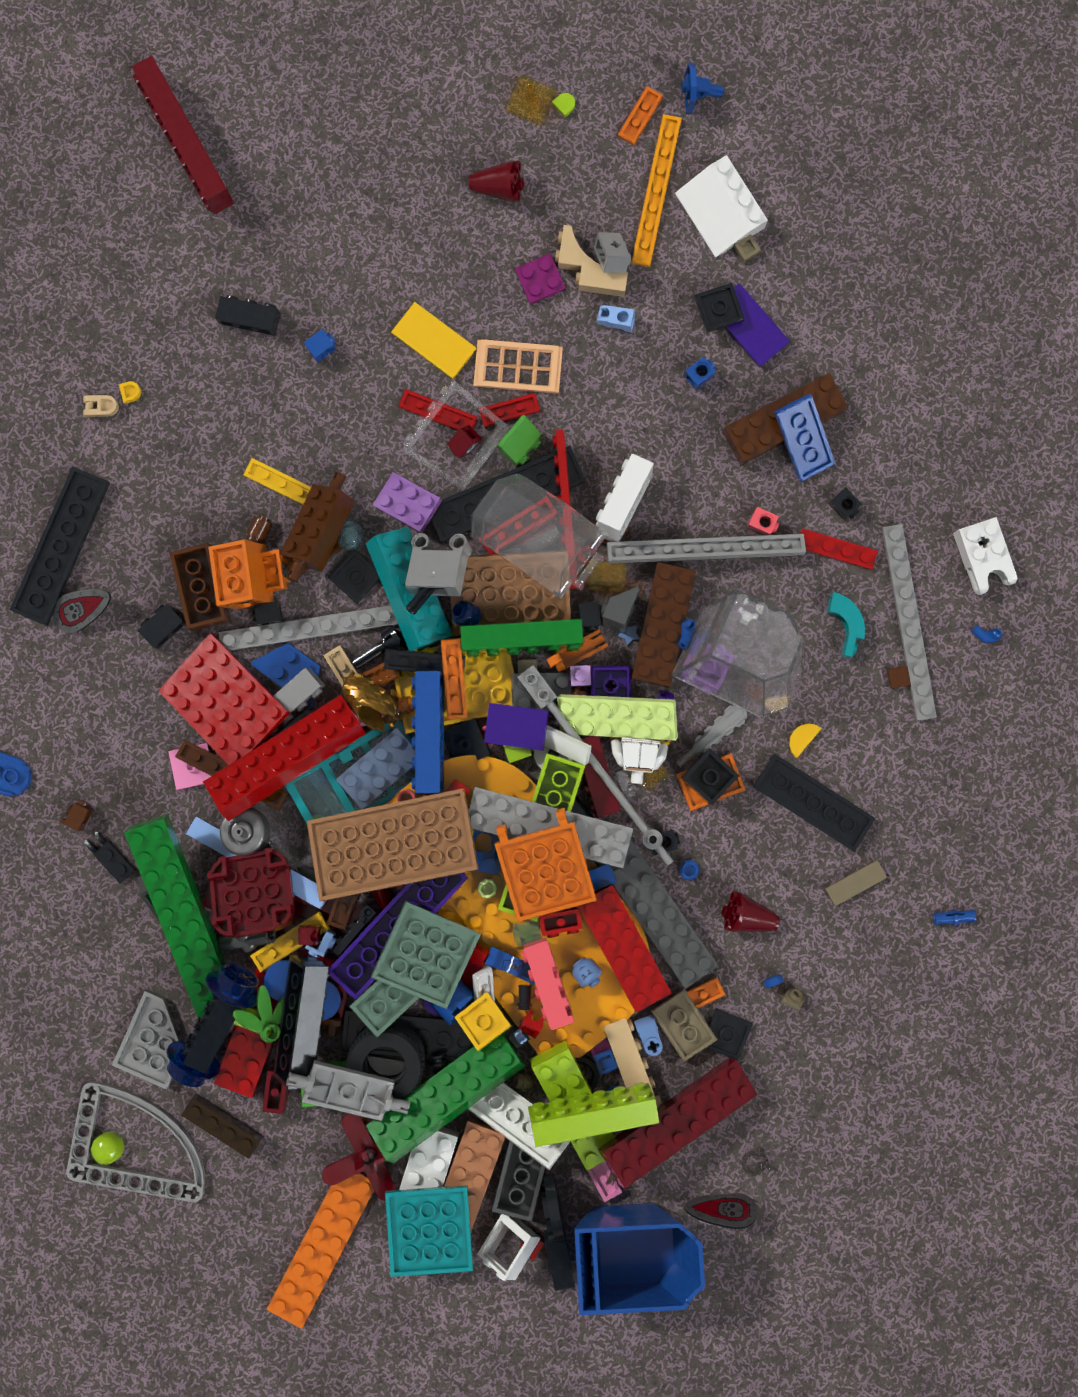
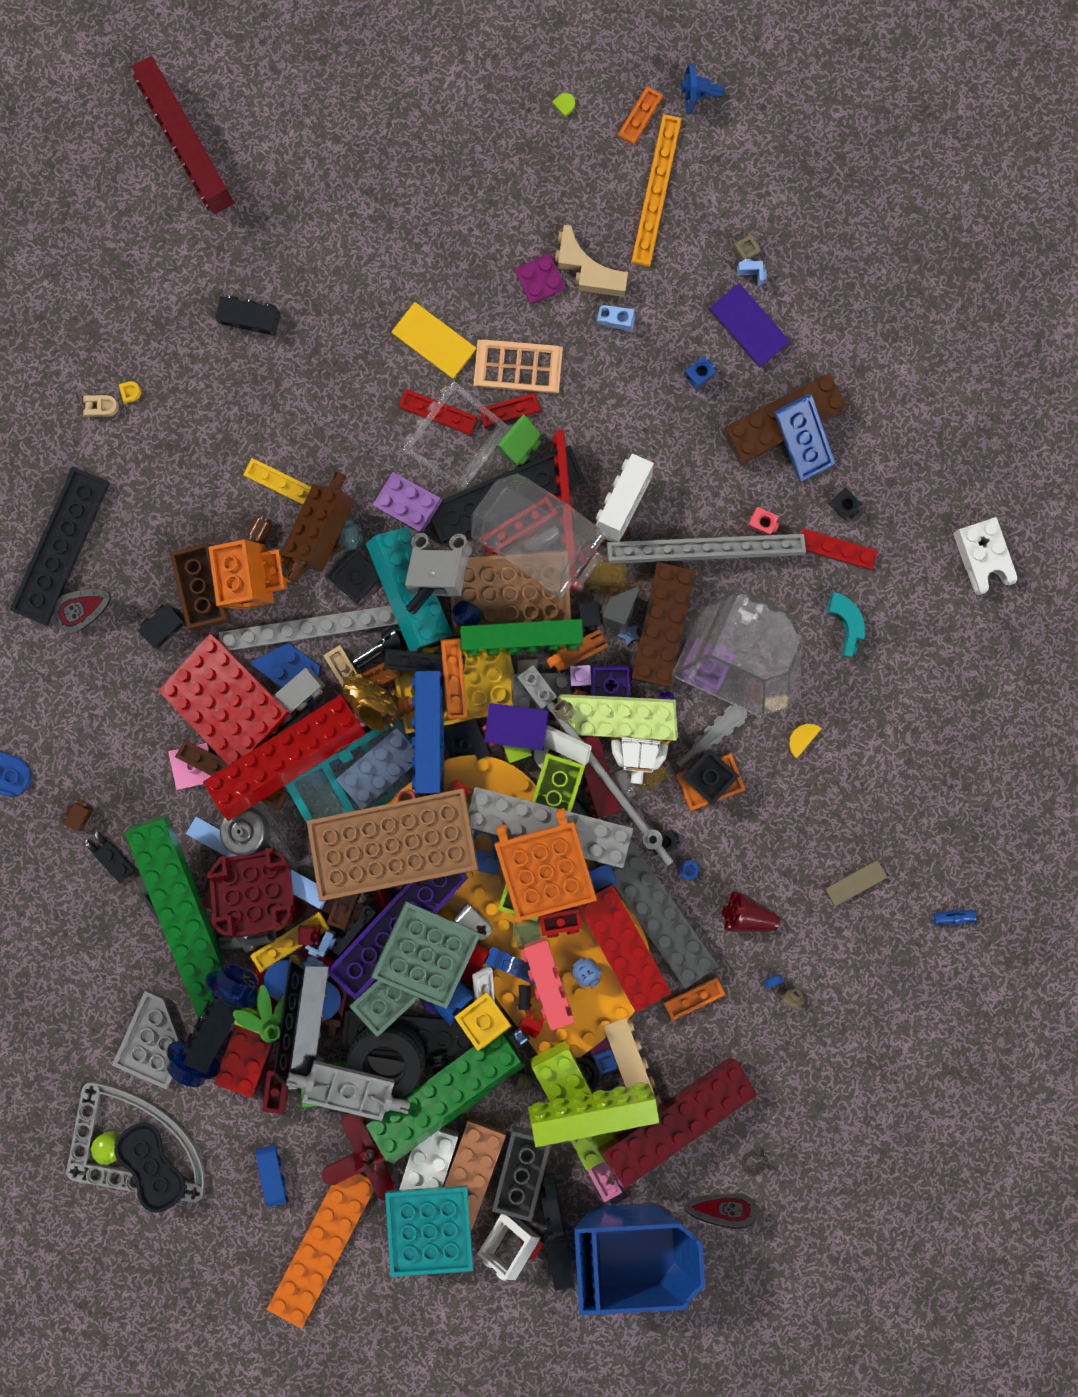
(156, 1179): none -> black plate
(222, 1125): dark brown brick -> none
(267, 613): black brick -> none
(271, 1177): none -> blue beam
(320, 345): blue brick -> none
(464, 441): dark red brick -> none
(472, 918): none -> light grey piece
(487, 888): yellowish green tile -> none
(499, 181): dark red cone -> none
(509, 1115): white plate -> none
(531, 100): clear yellow tile -> none
(563, 710): none -> dark tan plate
(612, 252): light grey brick -> none
(648, 1032): medium blue piece -> none
(683, 1025): dark tan tile -> none
(687, 632): blue arm -> none
(719, 308): black plate -> none
(721, 206): white slope -> none
(730, 1033): black tile -> none
(751, 267): none -> light blue bracket
(814, 802): black plate -> none
(898, 677): reddish brown tile -> none
(909, 622): light grey plate -> none
(987, 636): blue arm -> none

